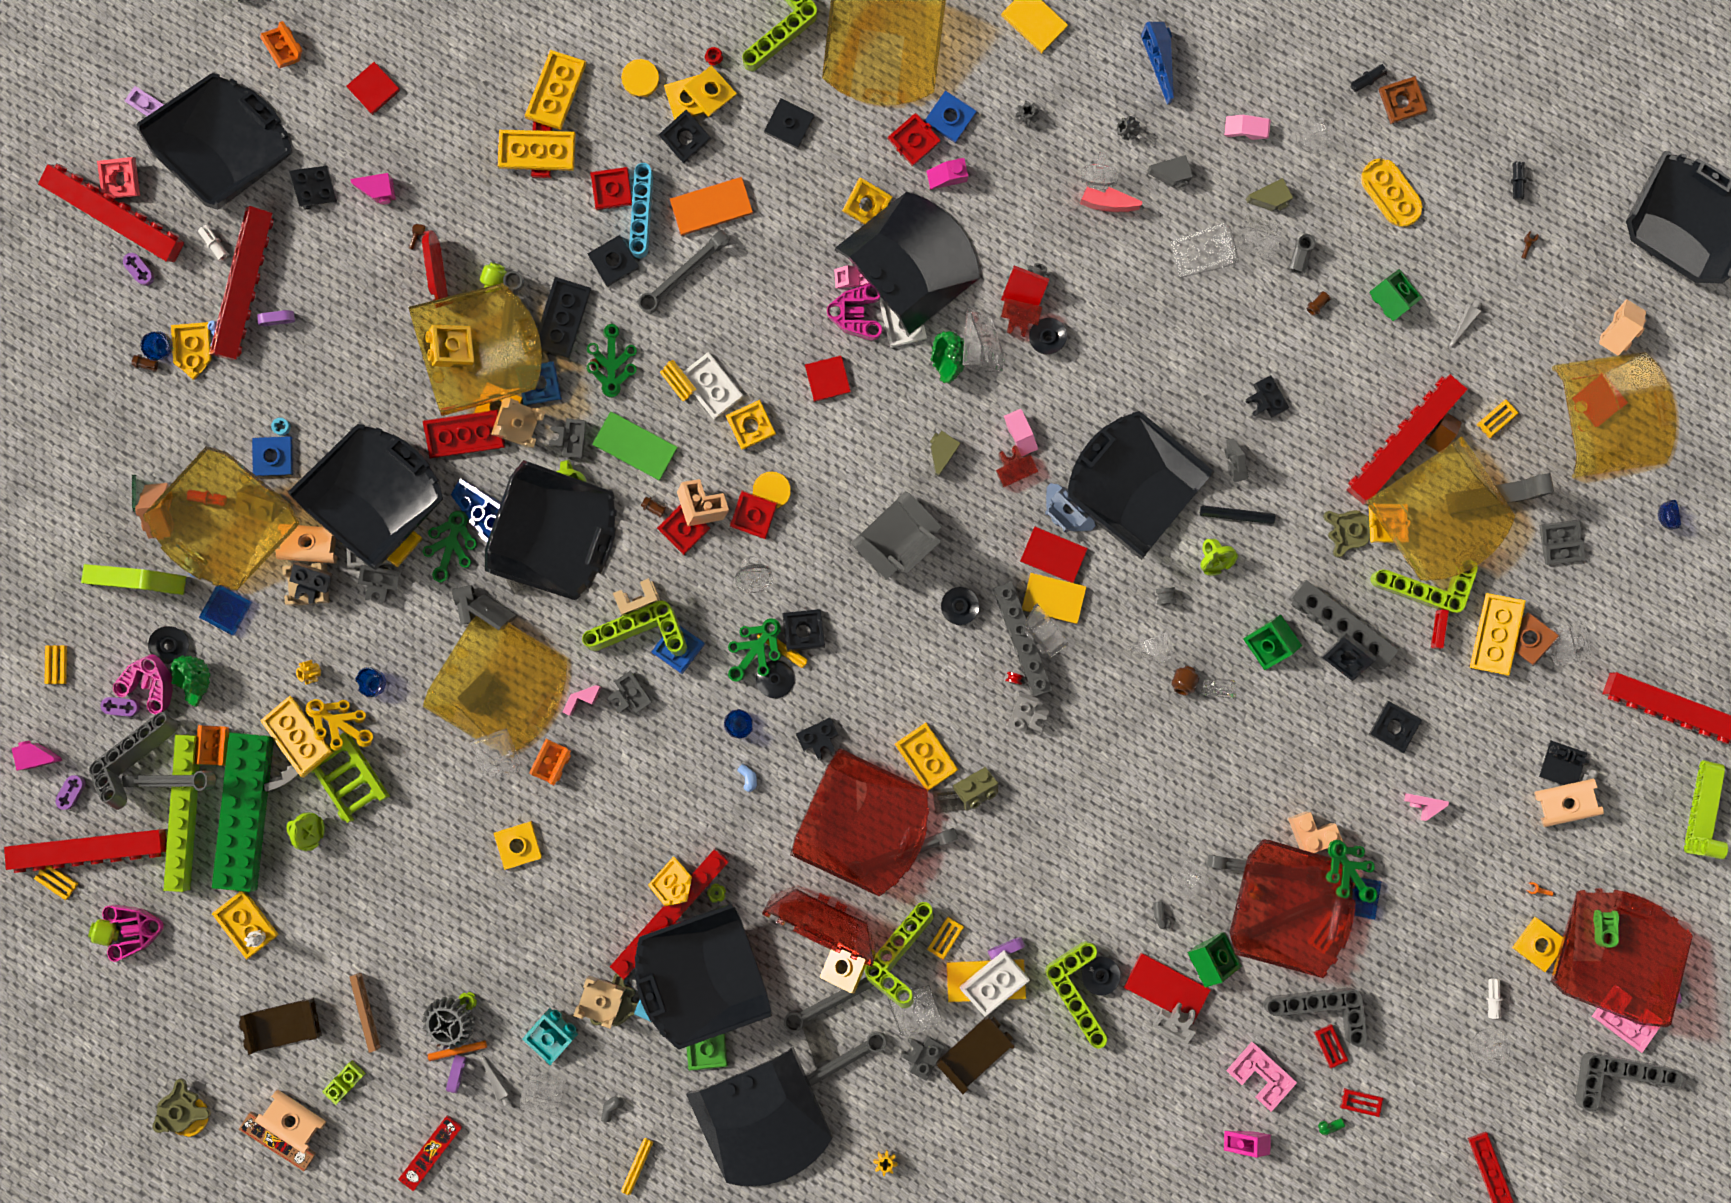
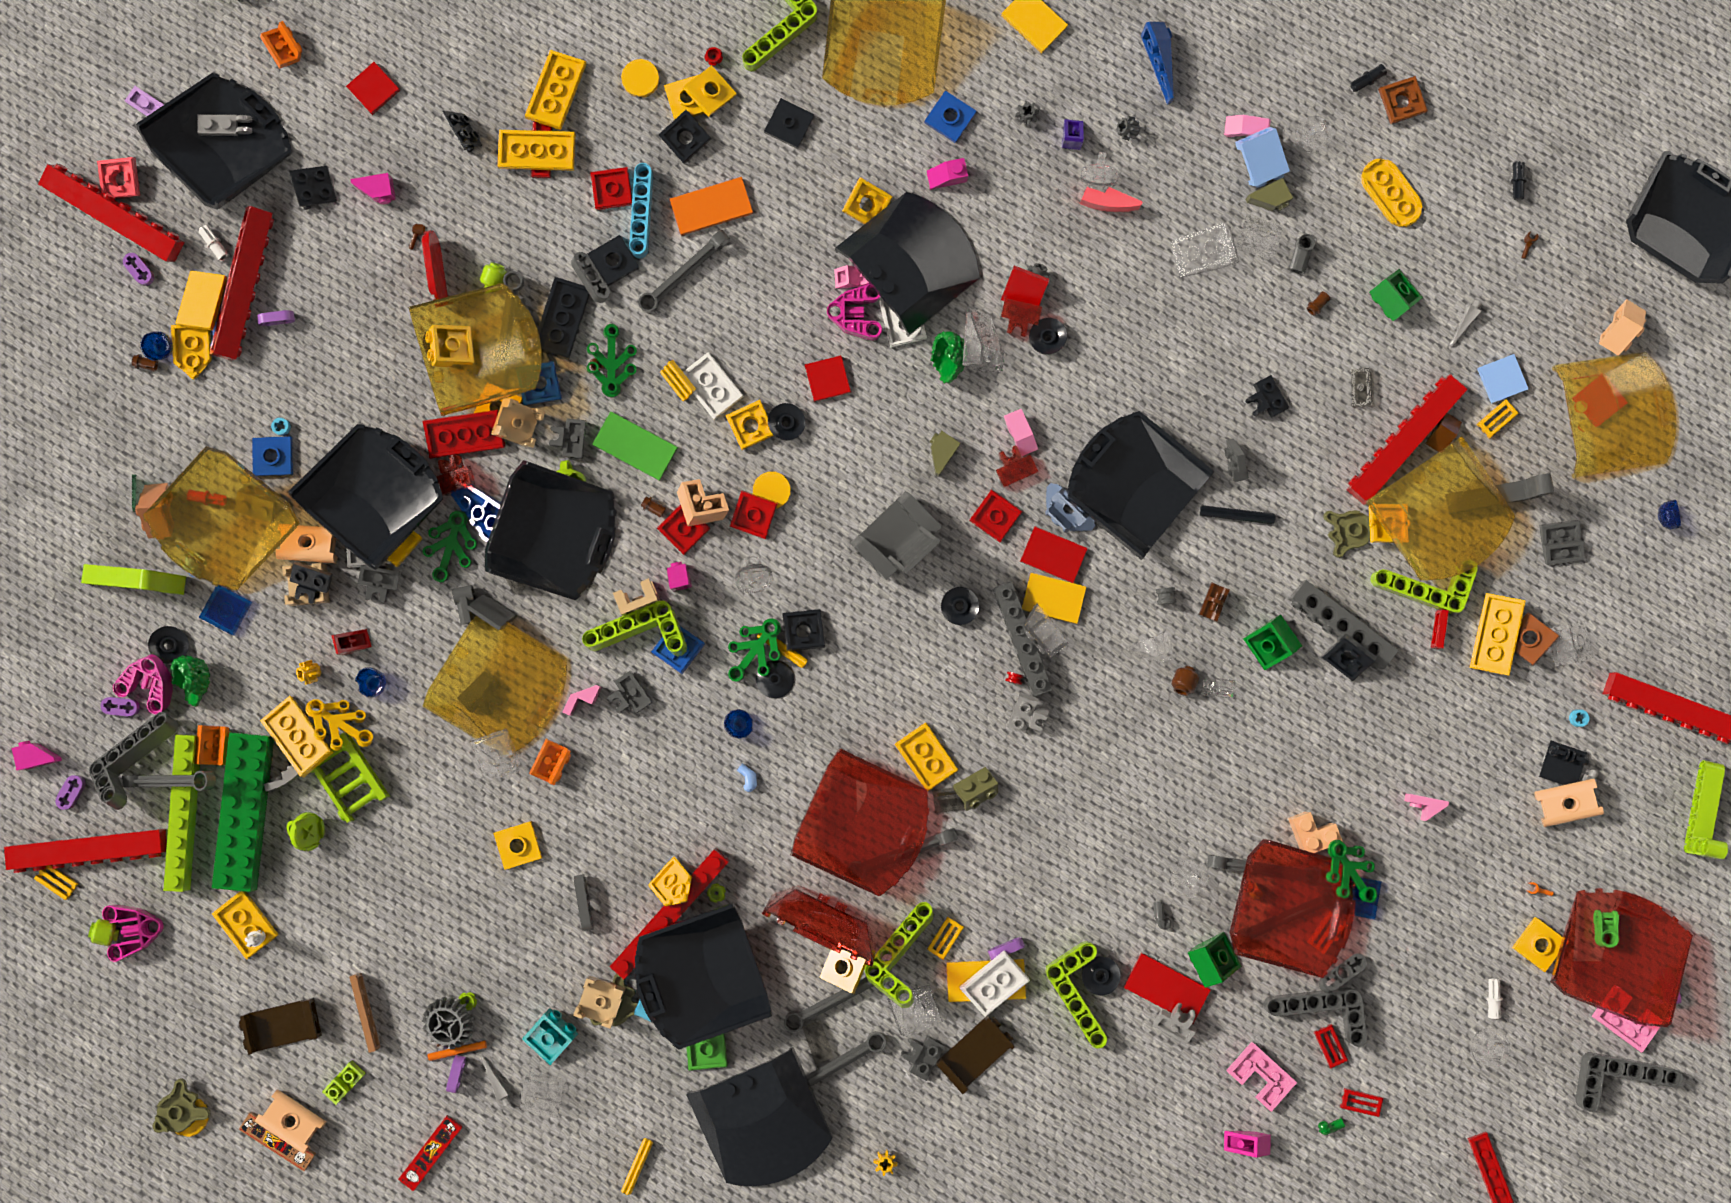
(63, 664): yellow tile -> none
(201, 300): none -> yellow tile
(223, 125): none -> light grey hinge
(351, 642): none -> red slope
(454, 475): none -> clear red plate
(461, 126): none -> black hinge
(583, 905): none -> dark grey beam
(589, 268): none -> dark grey beam
(609, 1106): dark grey arm -> none
(678, 576): none -> dark pink slope
(789, 413): none -> black dish
(818, 737): black plate -> none
(914, 139): red plate -> none
(995, 516): none -> red tile
(1072, 134): none -> dark purple slope
(1172, 171): dark grey slope -> none
(1214, 602): none -> reddish brown hips
(1218, 558): lime tile -> none
(1263, 156): none -> light blue panel
(1350, 973): none -> dark grey beam
(1362, 387): none -> clear smoke slope
(1408, 722): black piece -> none
(1502, 378): none -> light blue tile
(1573, 716): none -> medium azure bush

